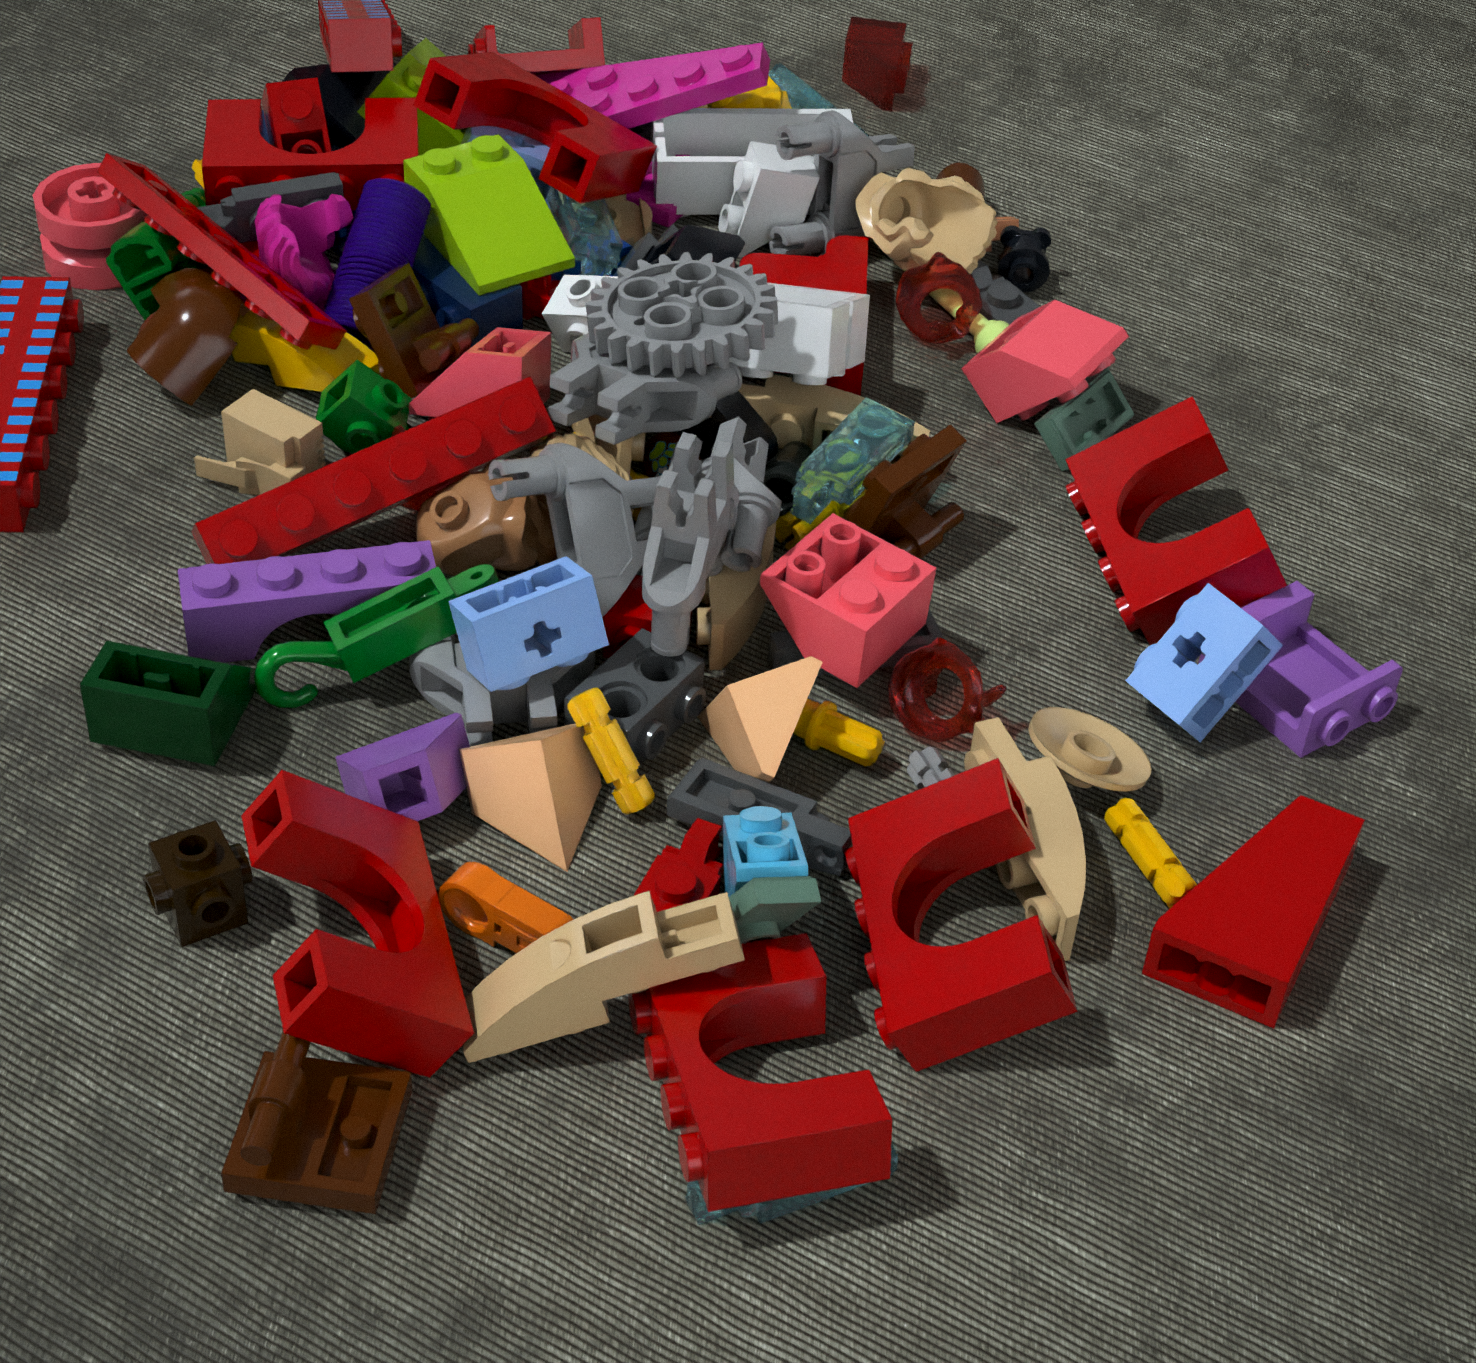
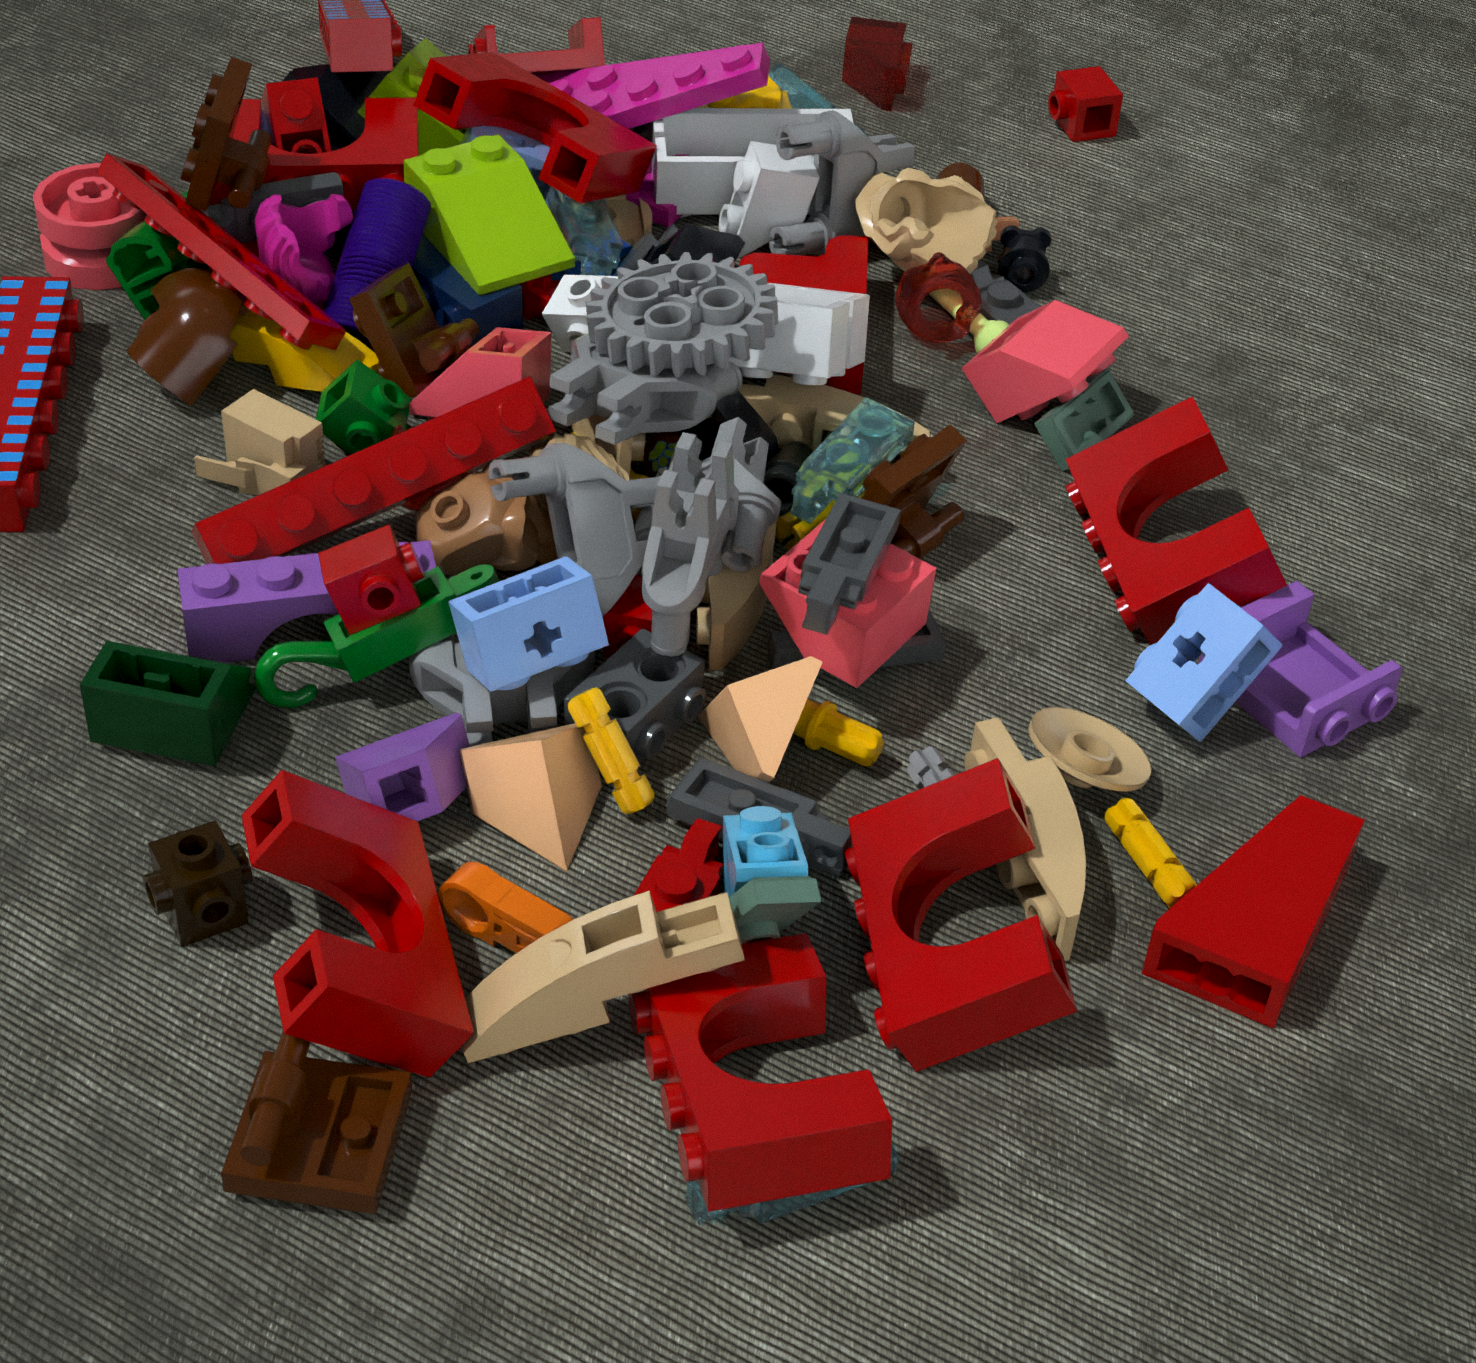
(215, 151): none -> reddish brown plate
(371, 578): none -> red brick
(845, 558): none -> dark grey hinge
(916, 680): clear red piece -> none
(1086, 104): none -> red brick

